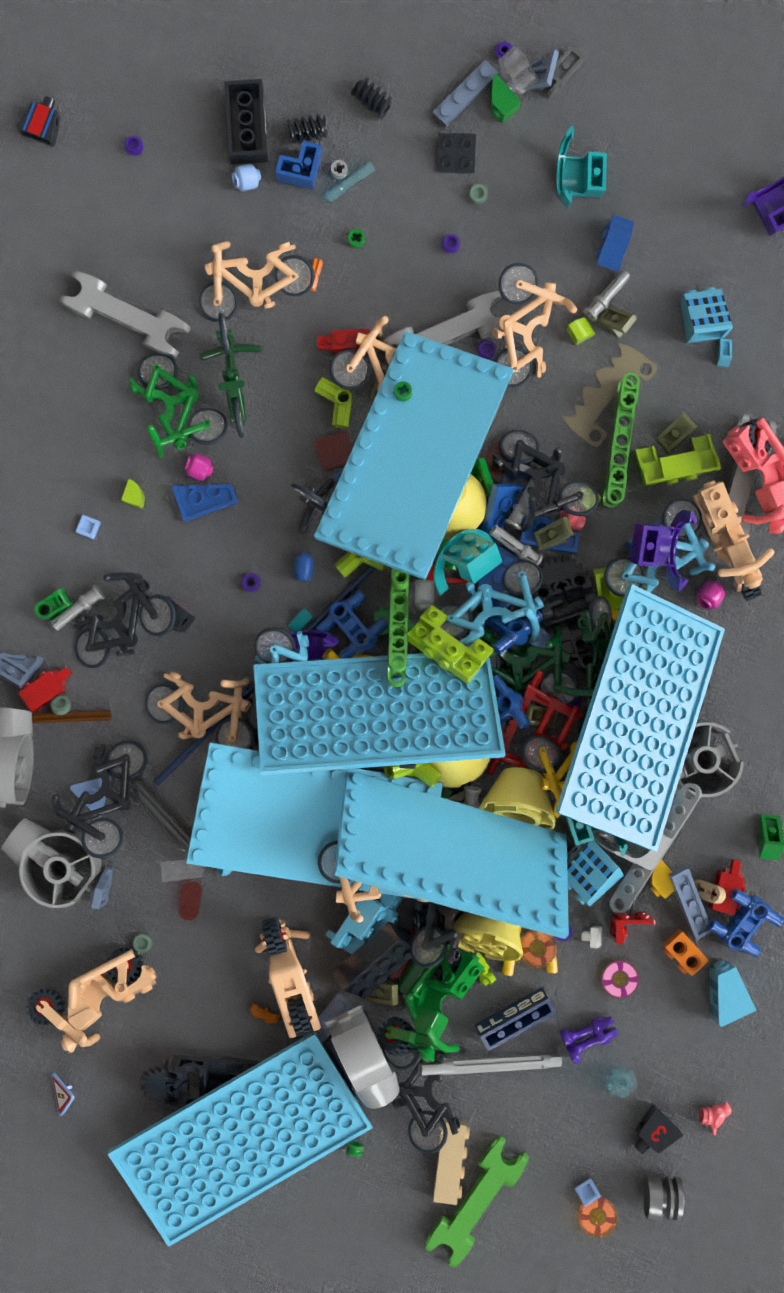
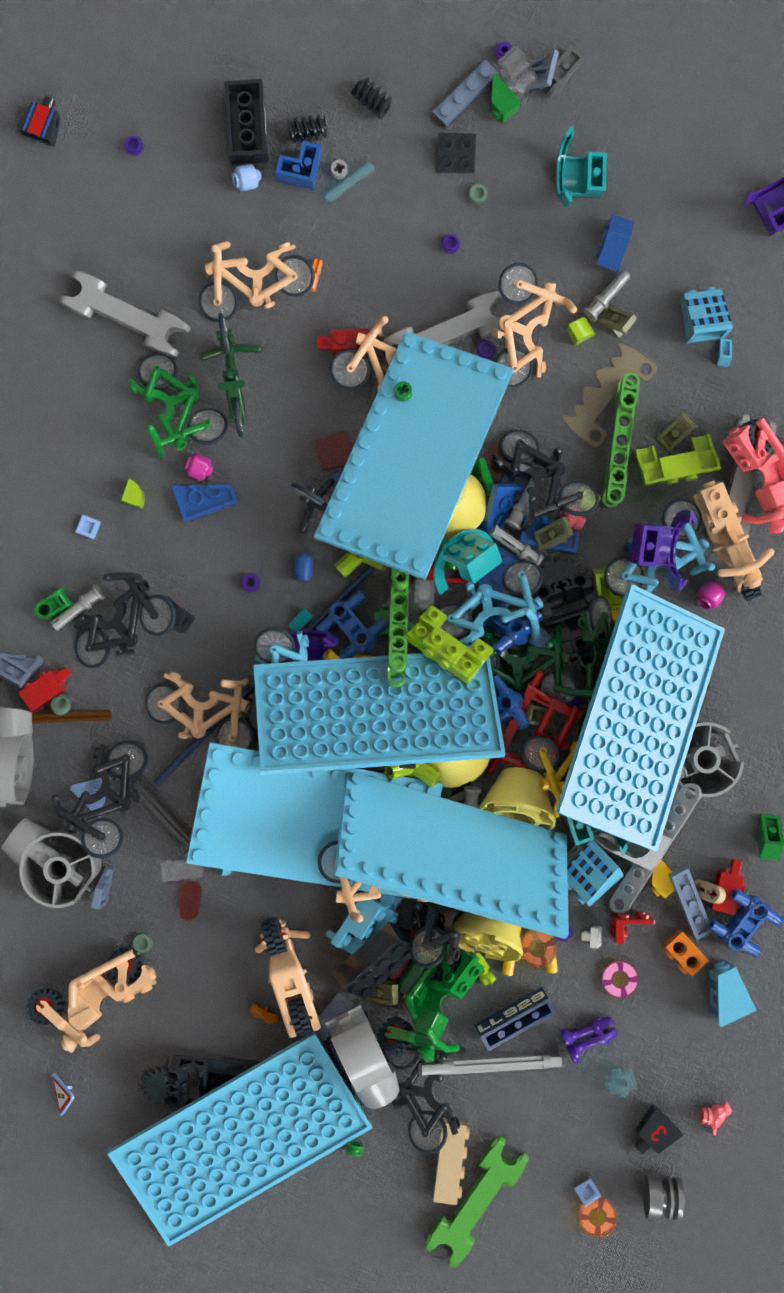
(341, 409): lime piece -> none
(357, 232): green bush -> none

